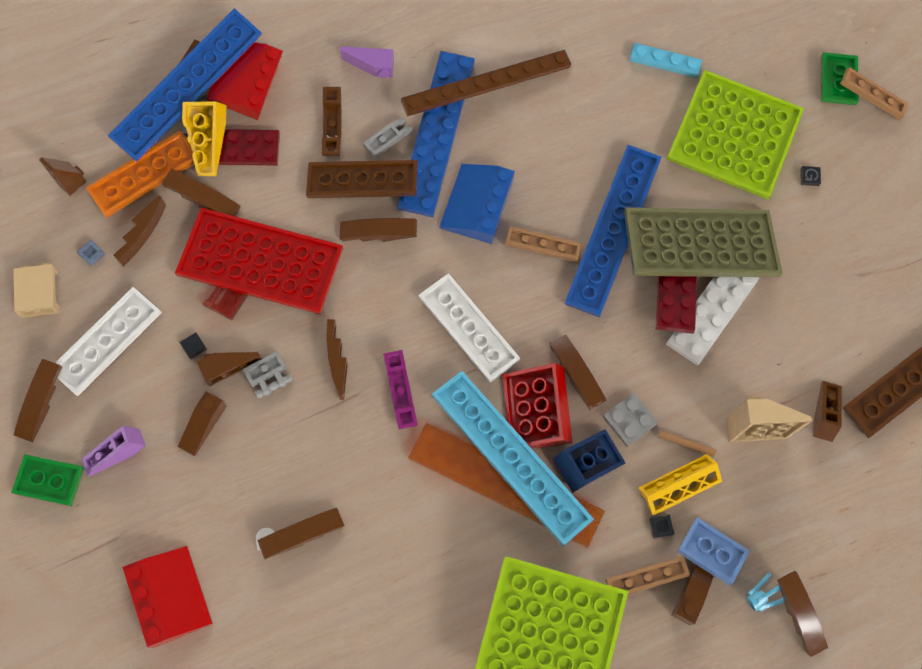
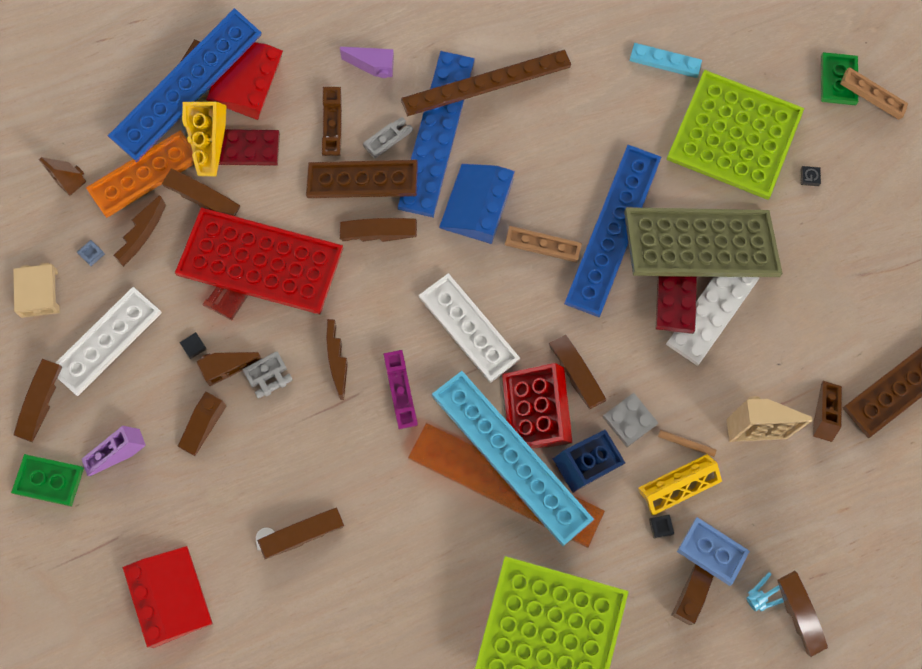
(651, 576): medium nougat plate -> none

